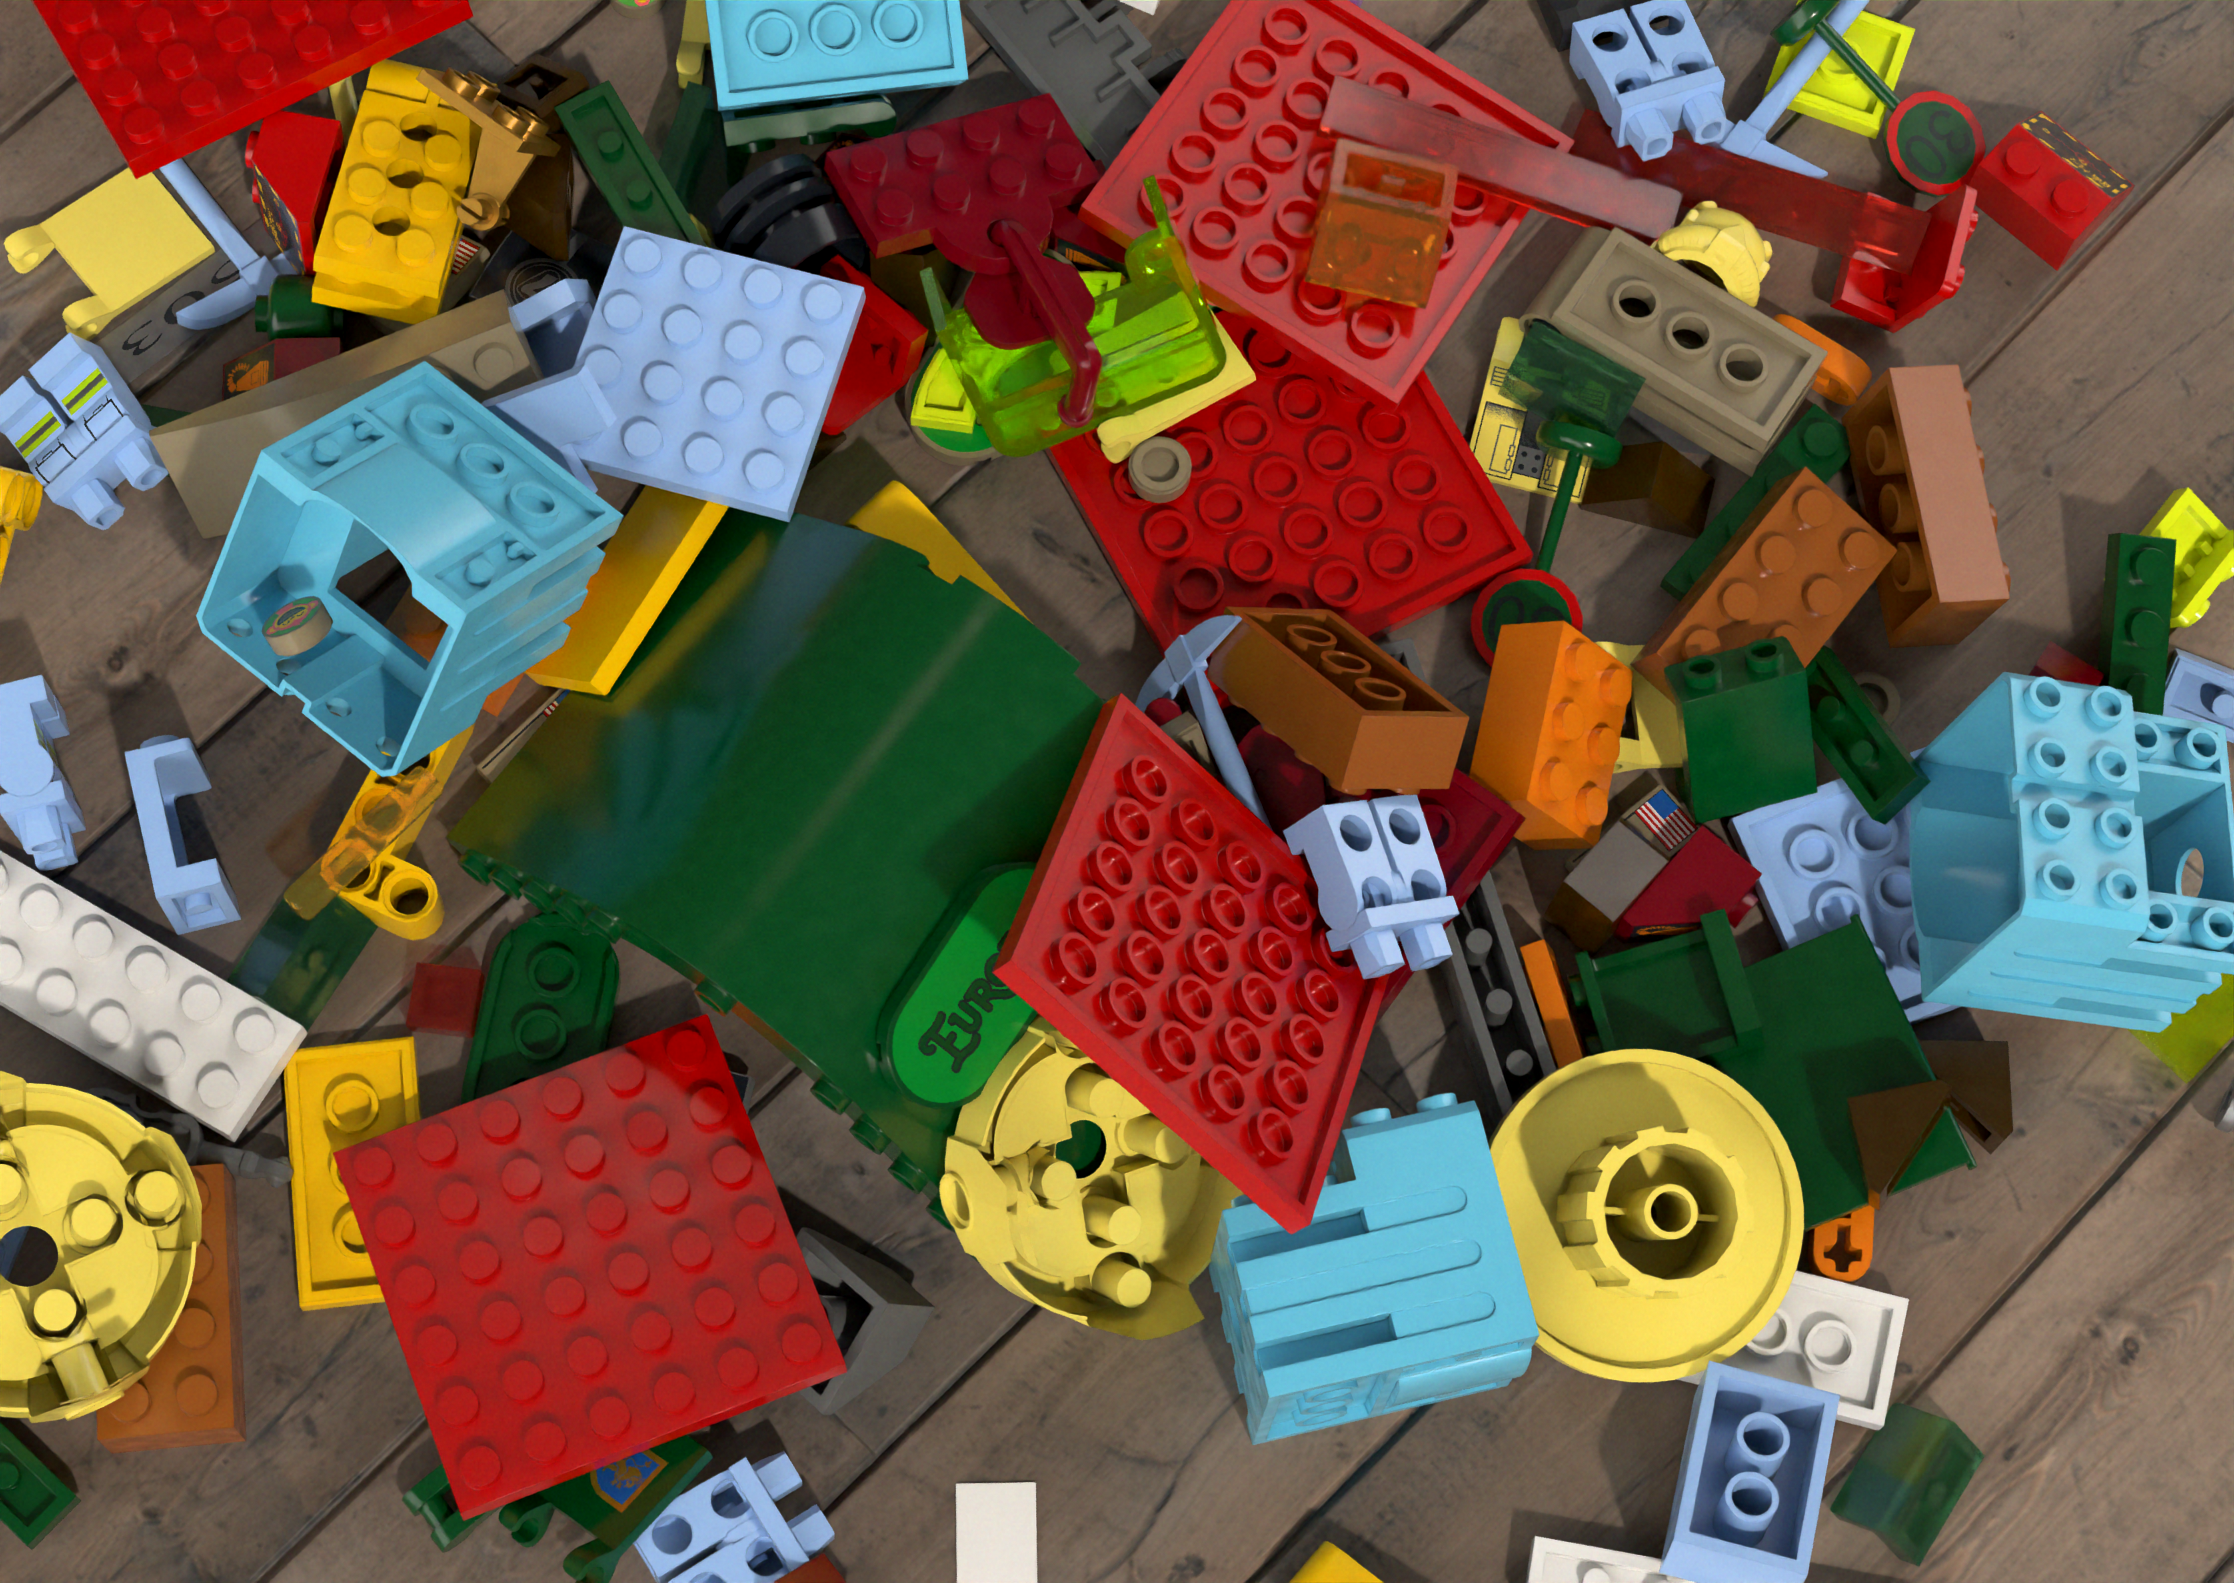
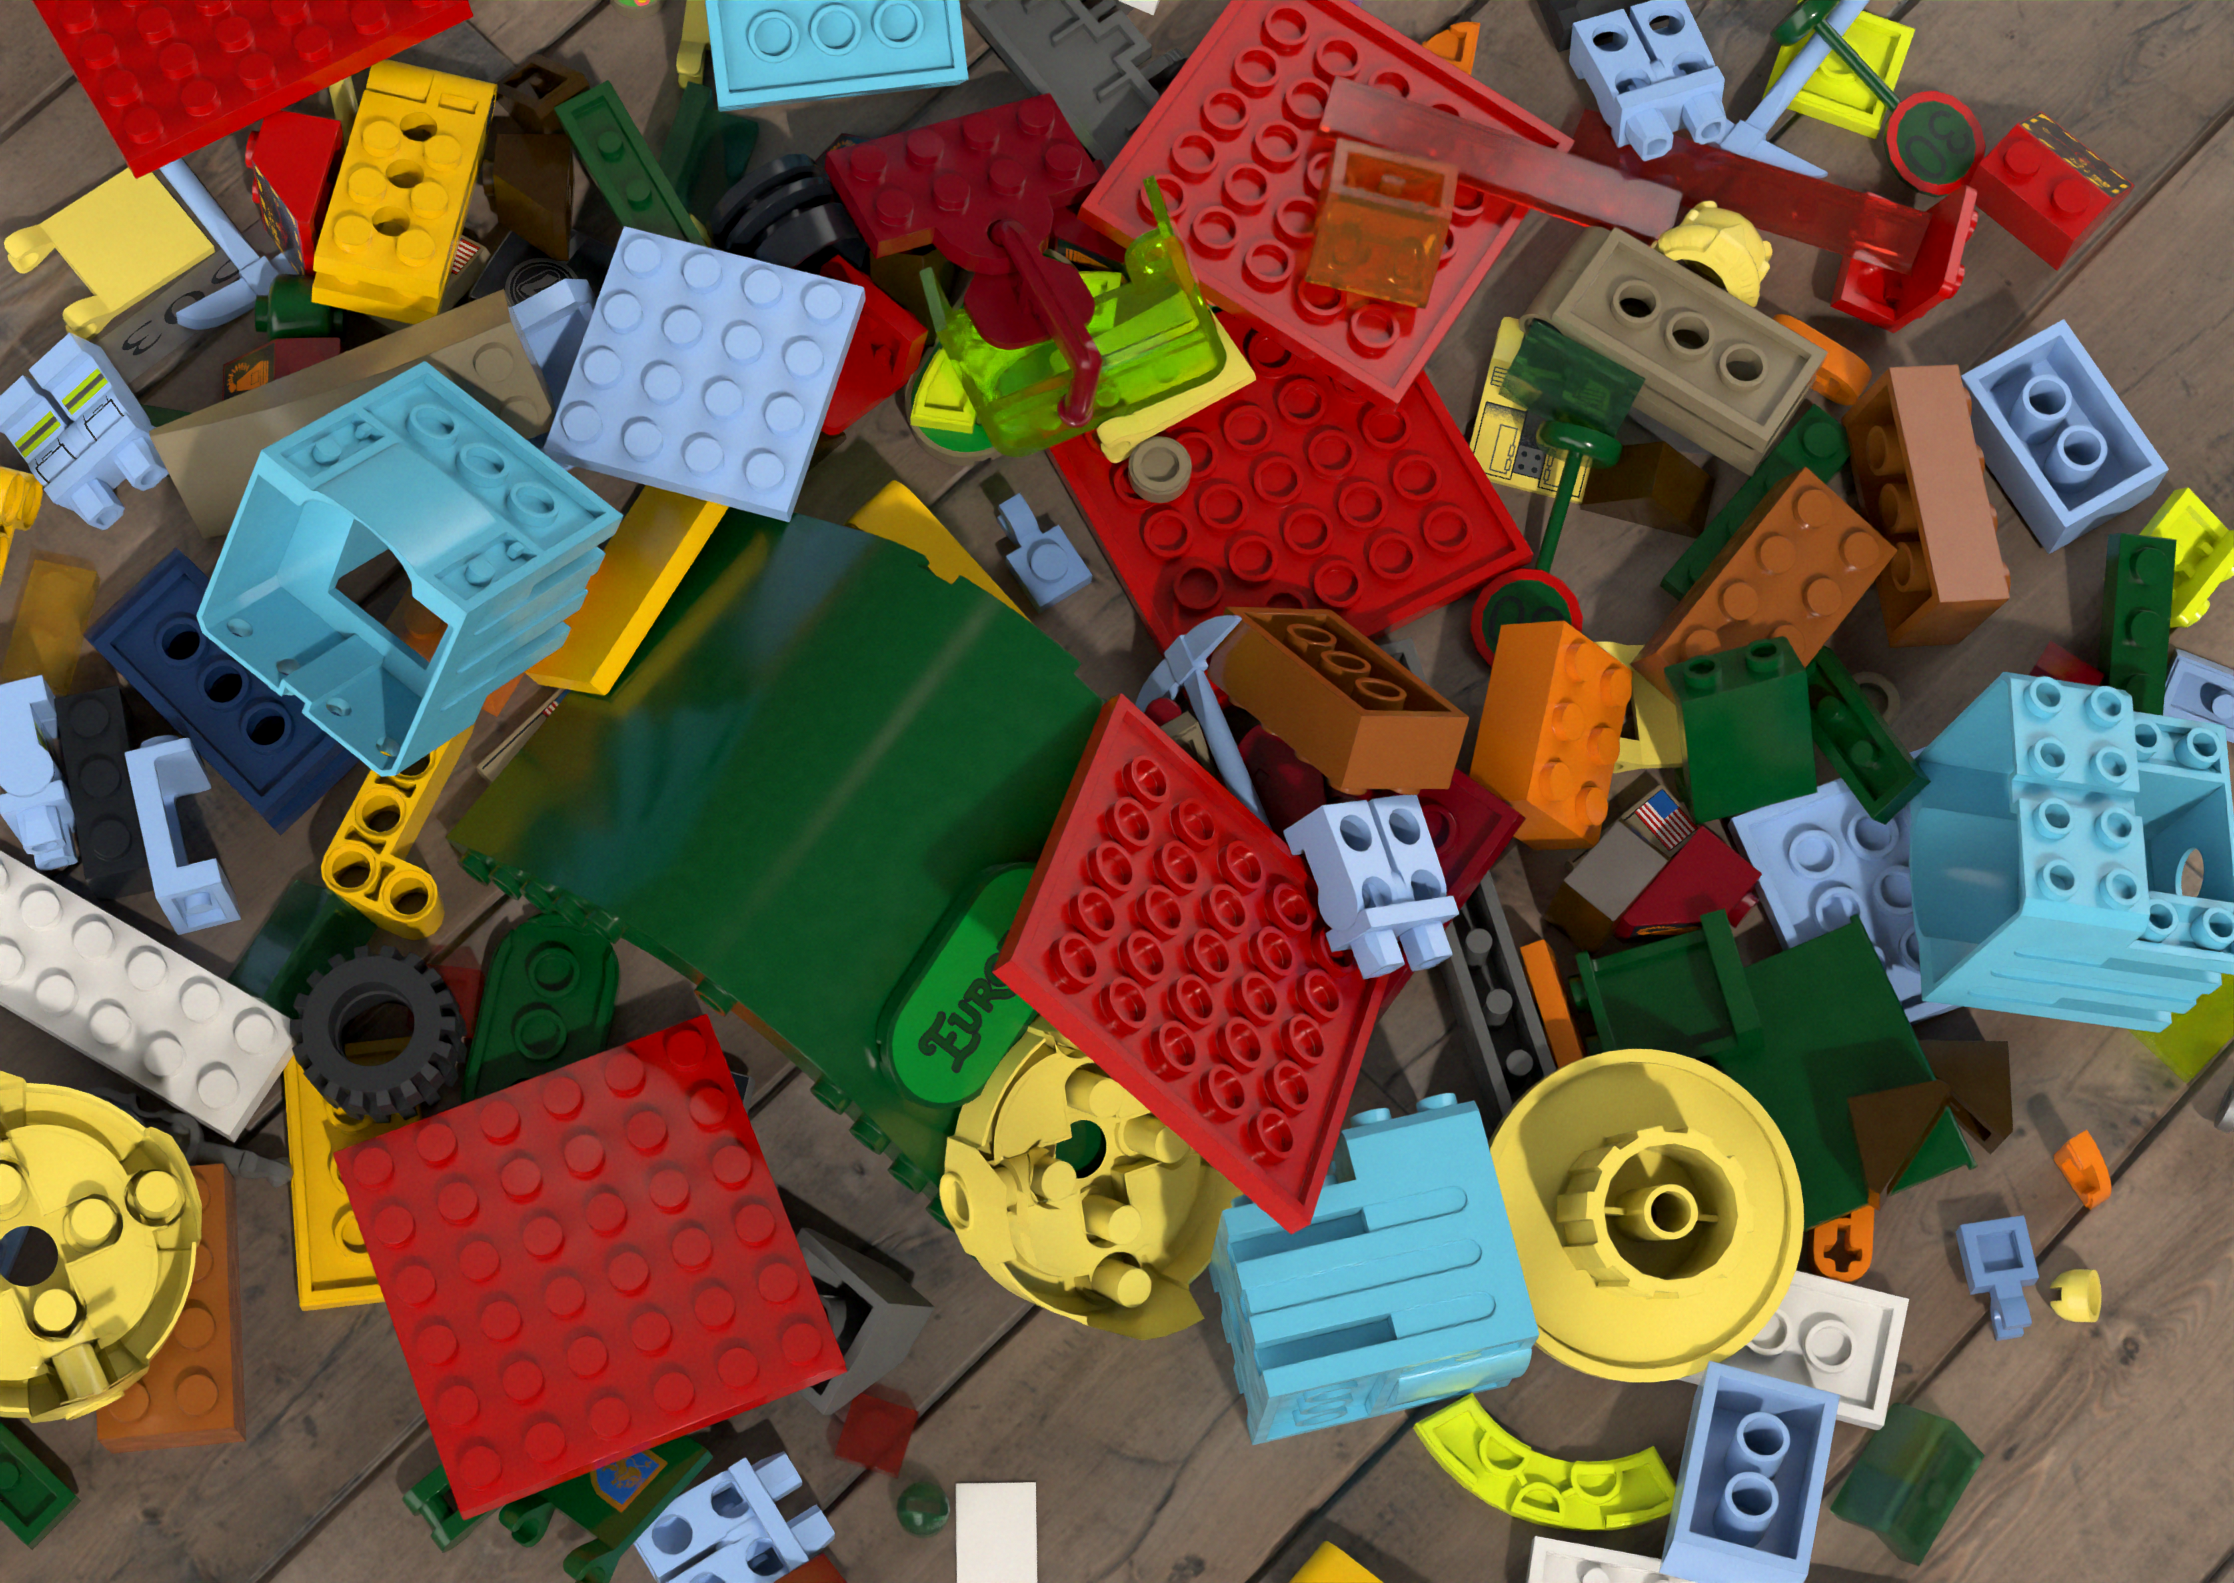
(51, 625): none -> clear yellow plate
(94, 735): none -> black brick
(147, 643): none -> dark blue hinge
(297, 626): dark tan tile -> none
(346, 994): none -> black tyre
(363, 843): clear yellow axle -> none
(505, 147): pearl gold plate -> none
(555, 414): light blue tile -> none
(811, 121): dark green plate -> none
(876, 1435): none -> clear red plate
(921, 1523): none -> clear green hinge
(1043, 563): none -> medium blue plate
(1456, 45): none -> orange tile
(1540, 1487): none -> neon yellow tile
(2000, 1262): none -> medium blue plate
(2059, 437): none -> light blue brick
(2079, 1295): none -> light yellow hinge
(2084, 1169): none -> orange tile

